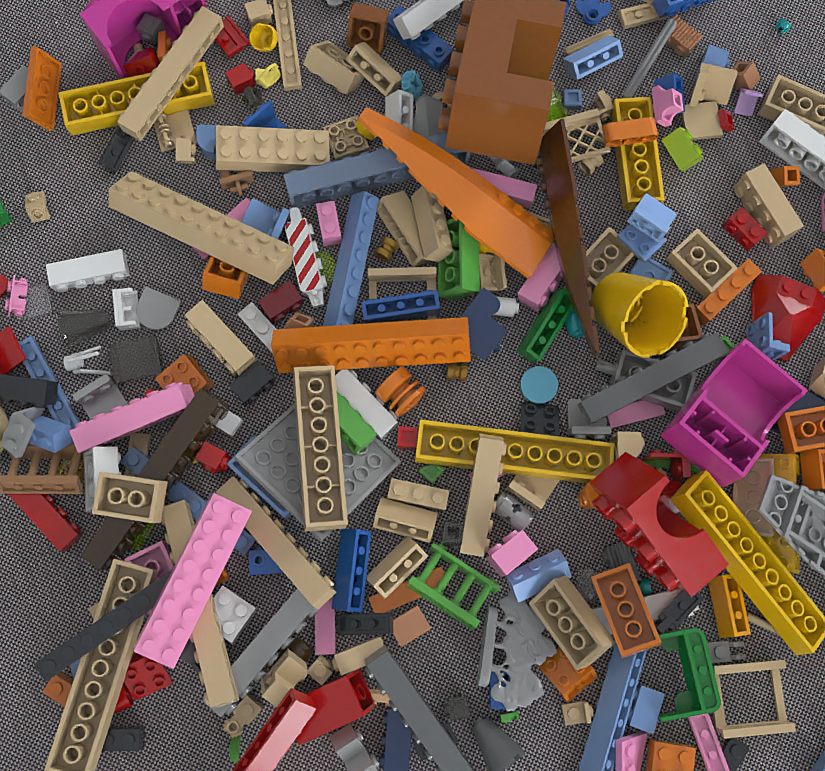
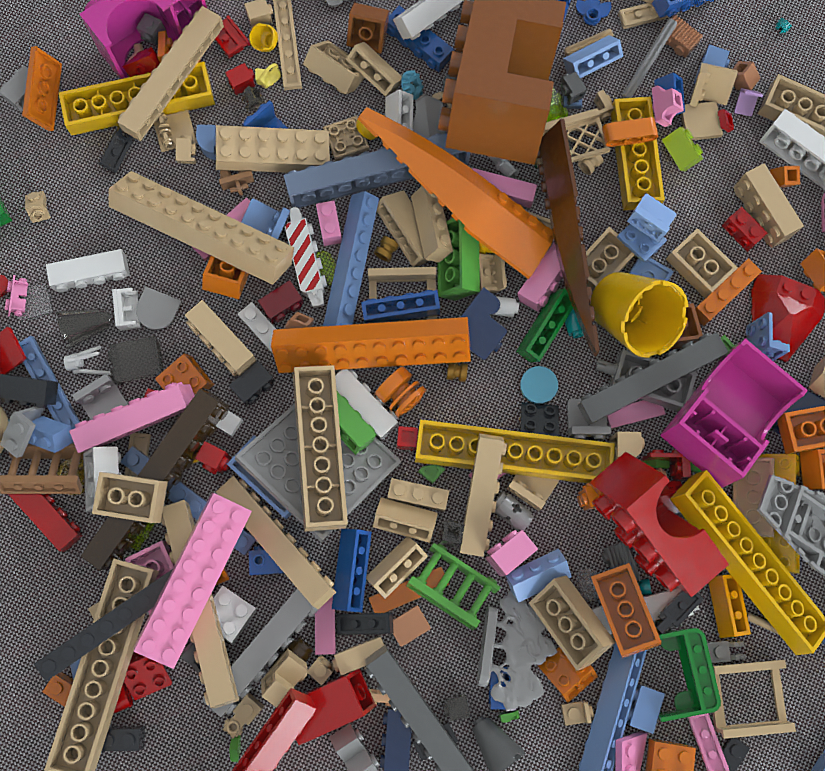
(572, 87): none -> dark grey brick

